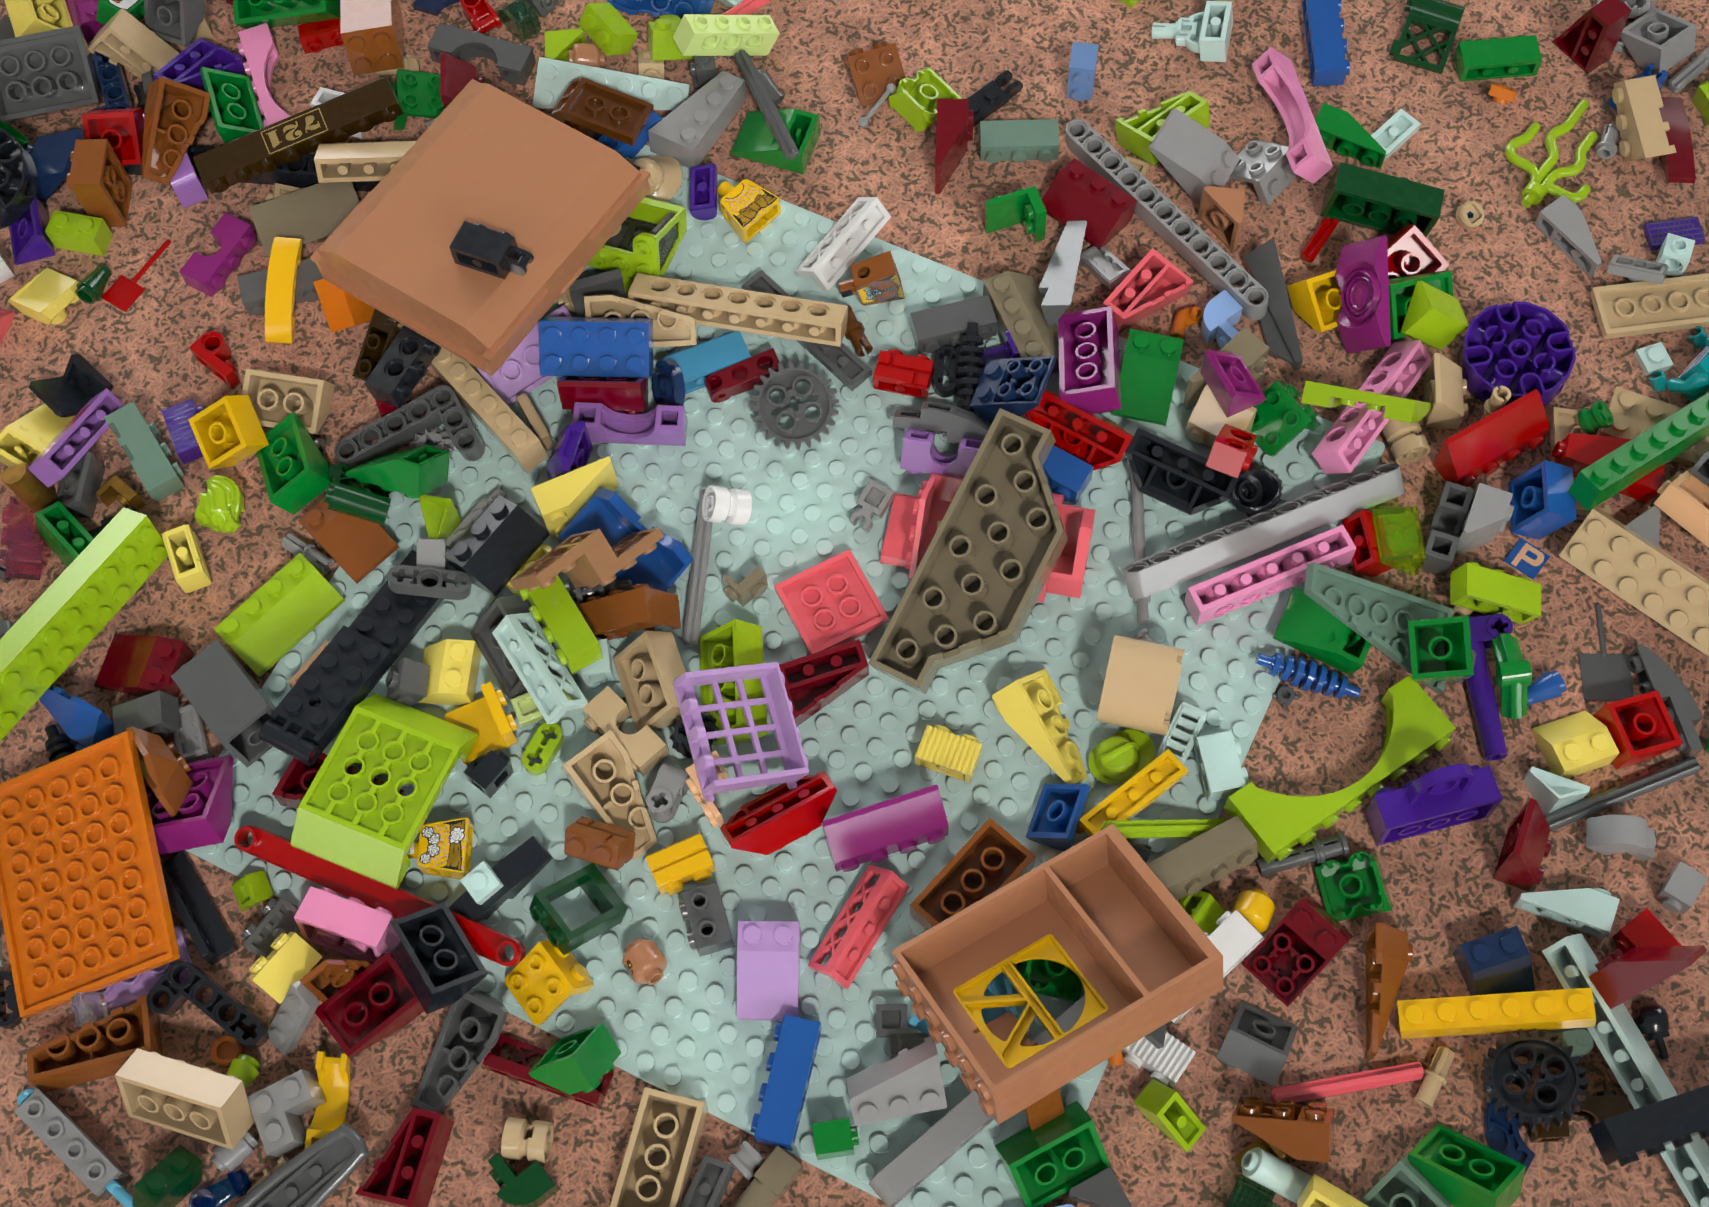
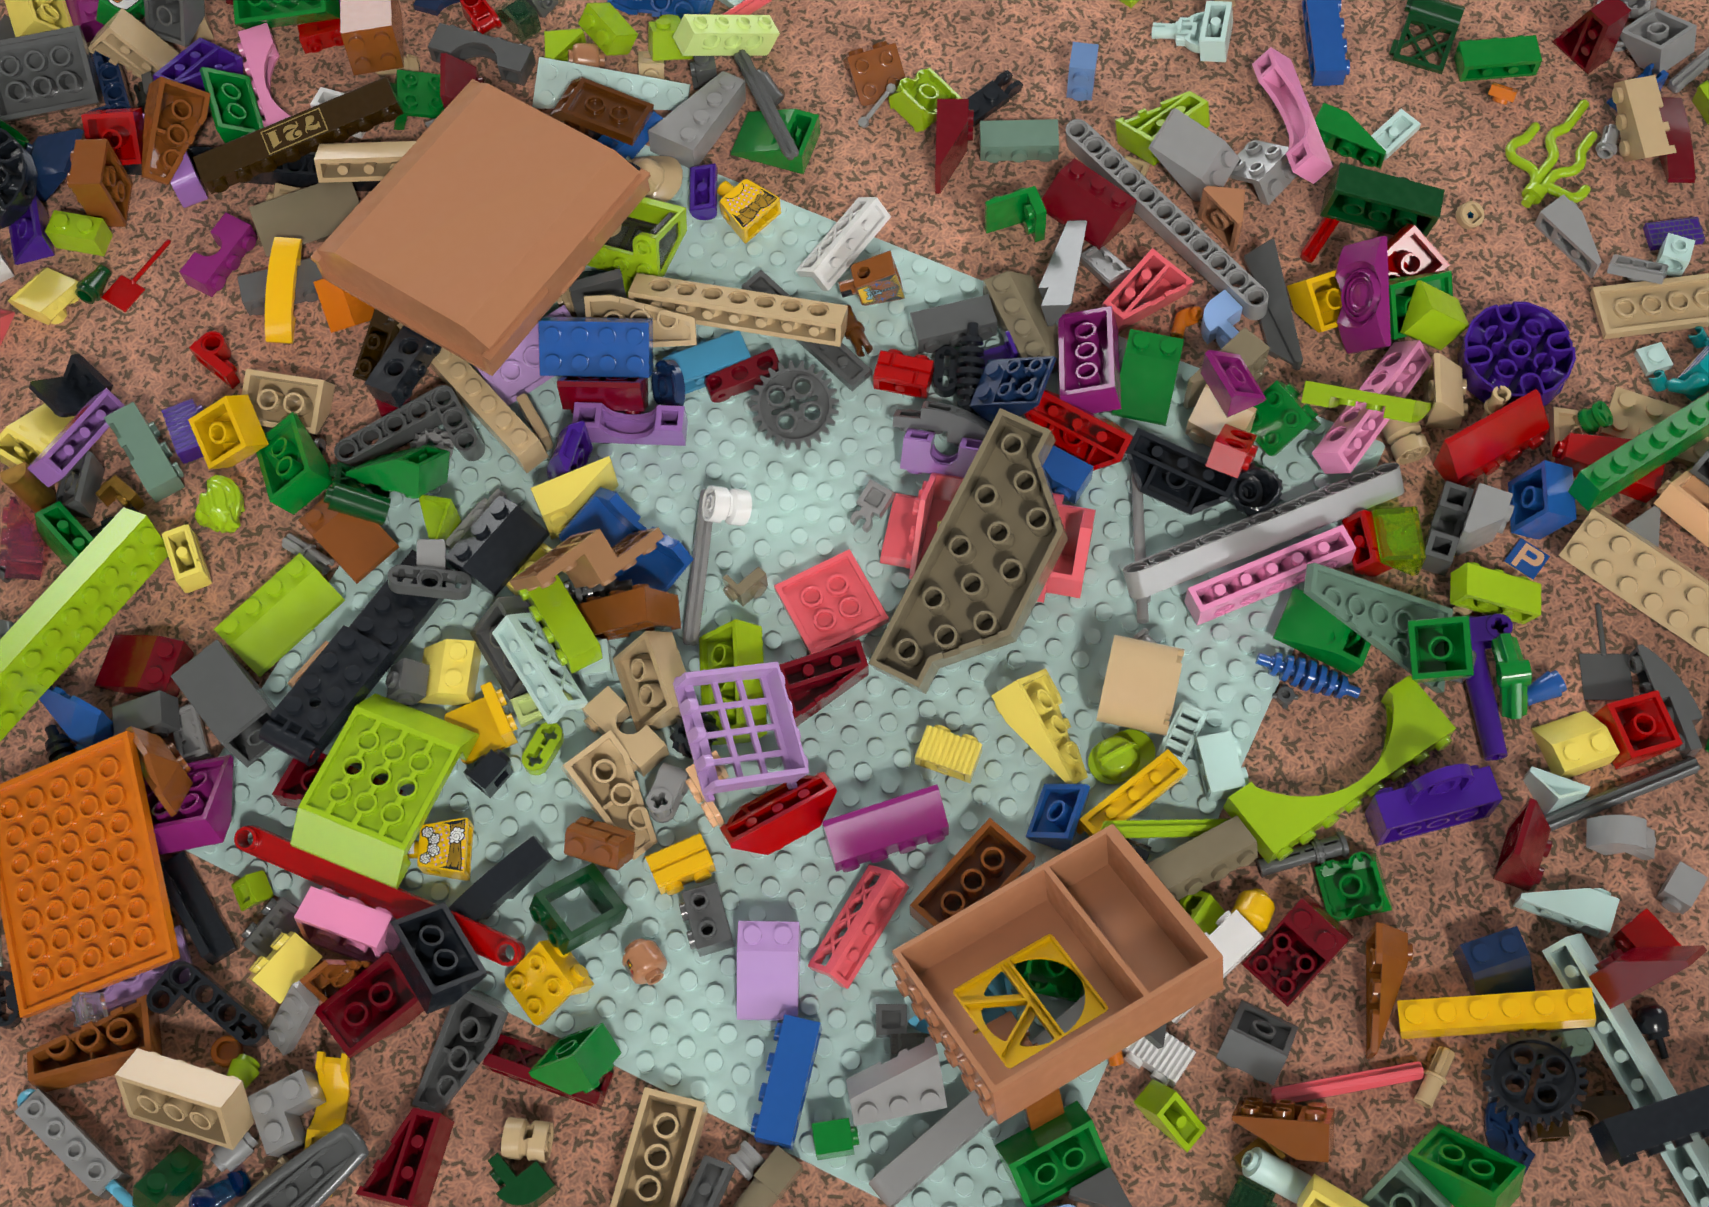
(482, 883): light aqua plate -> none
(489, 251): black brick -> none

